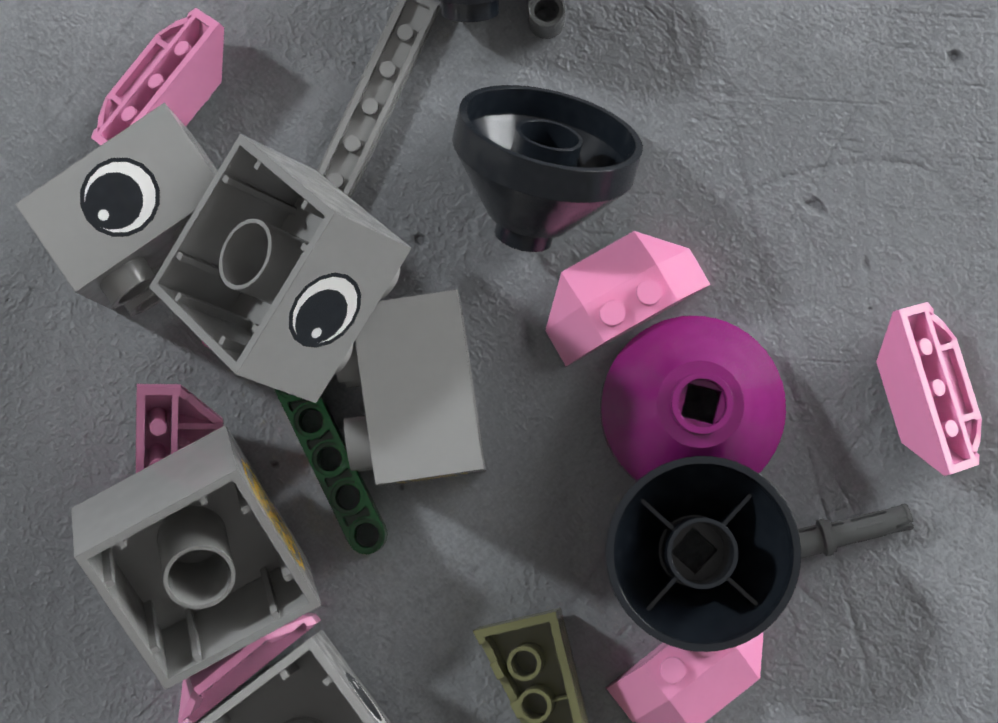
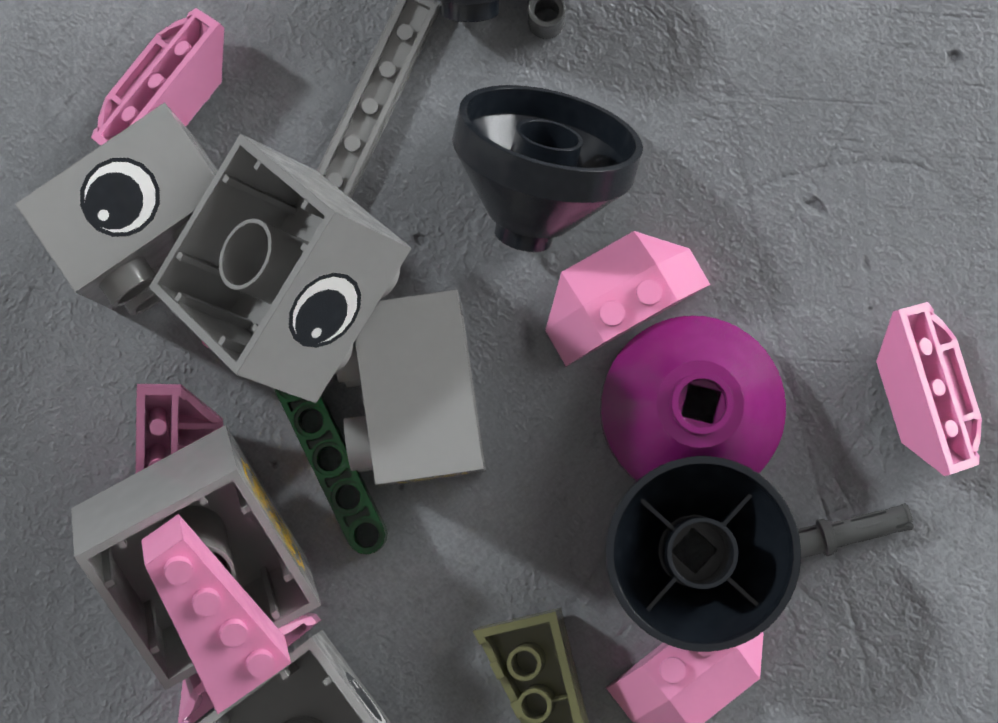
(215, 618): none -> bright pink wedge

